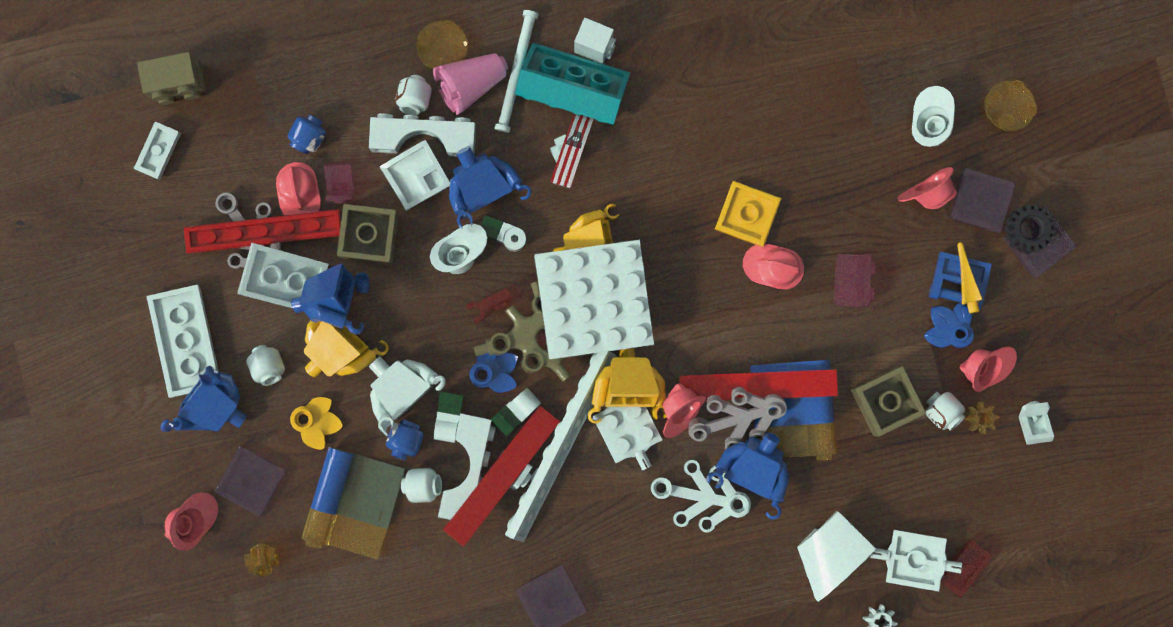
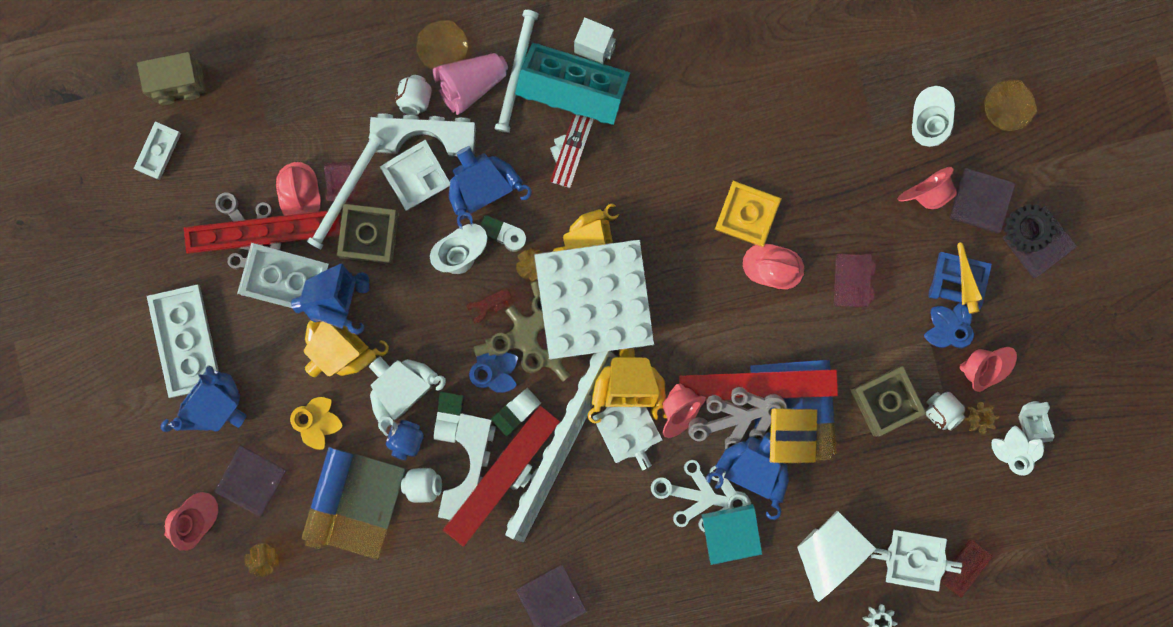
(265, 365): light aqua head -> none
(306, 134): blue head -> none
(345, 191): none -> light aqua bar
(527, 266): none -> clear yellow gear
(731, 534): none -> teal tile
(793, 435): none -> yellow slope
(1018, 447): none -> light aqua plate

